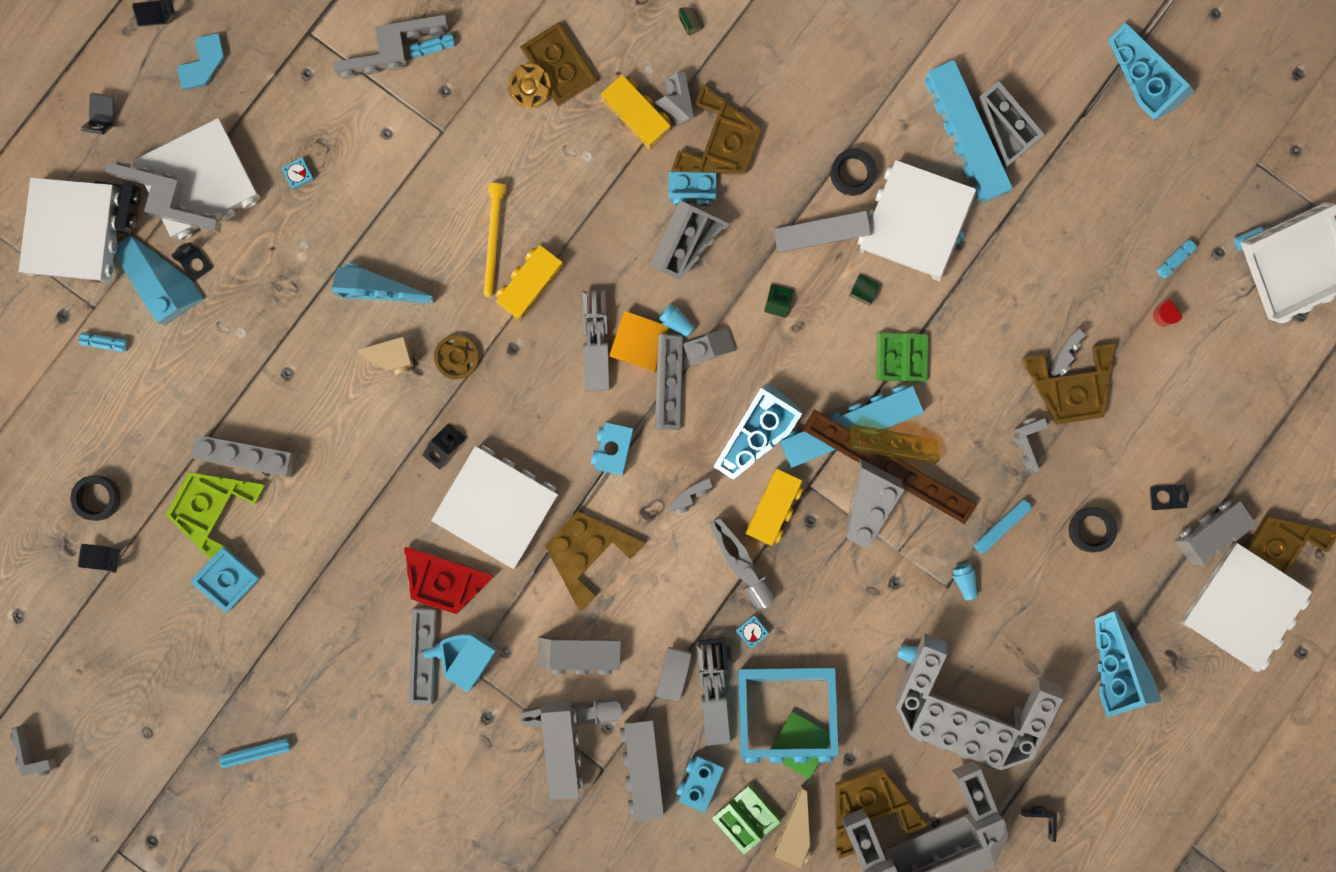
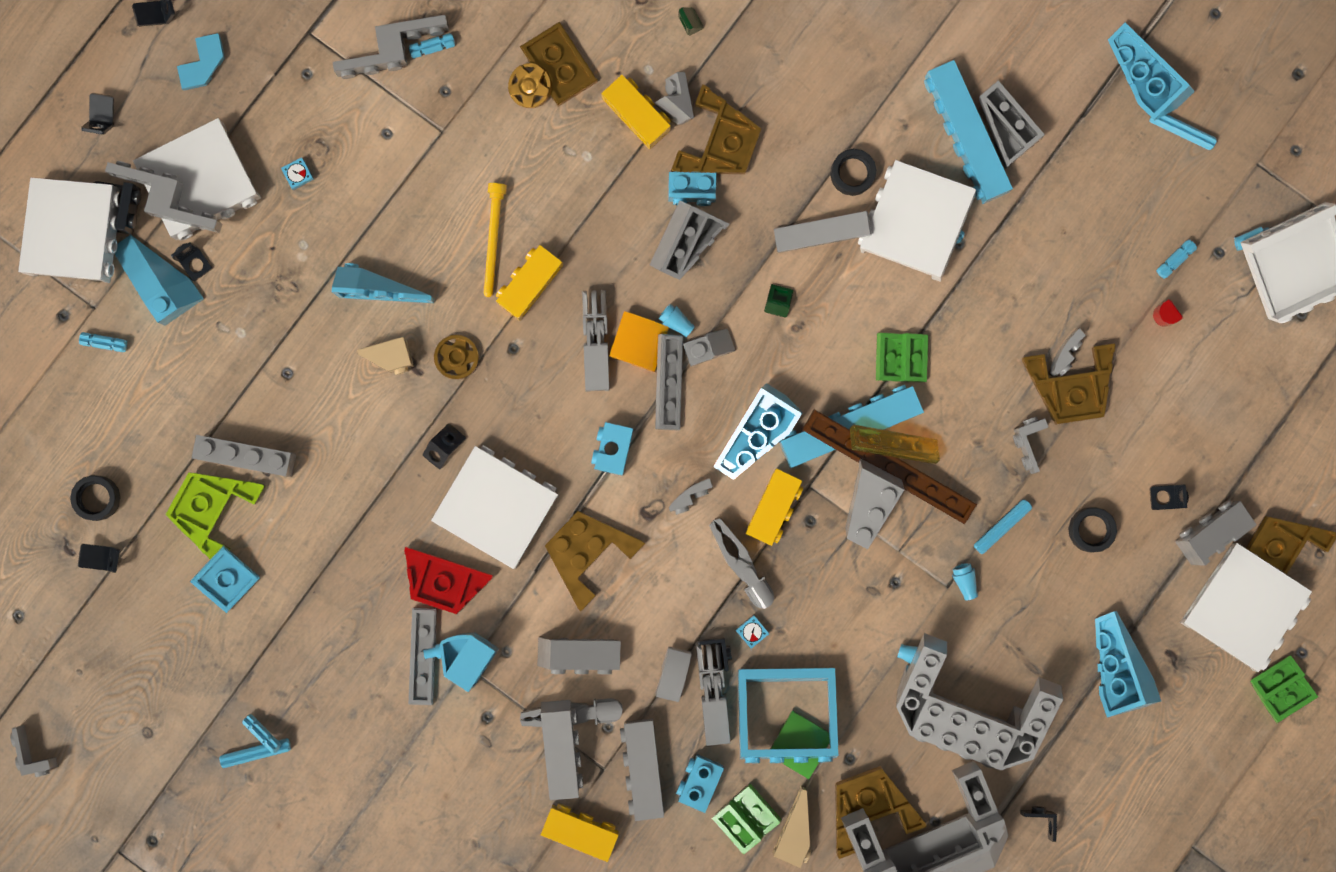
(261, 733): none -> medium azure axle
(580, 832): none -> yellow brick
(864, 290): dark green slope -> none
(1185, 131): none -> medium azure axle
(1283, 689): none -> bright green slope

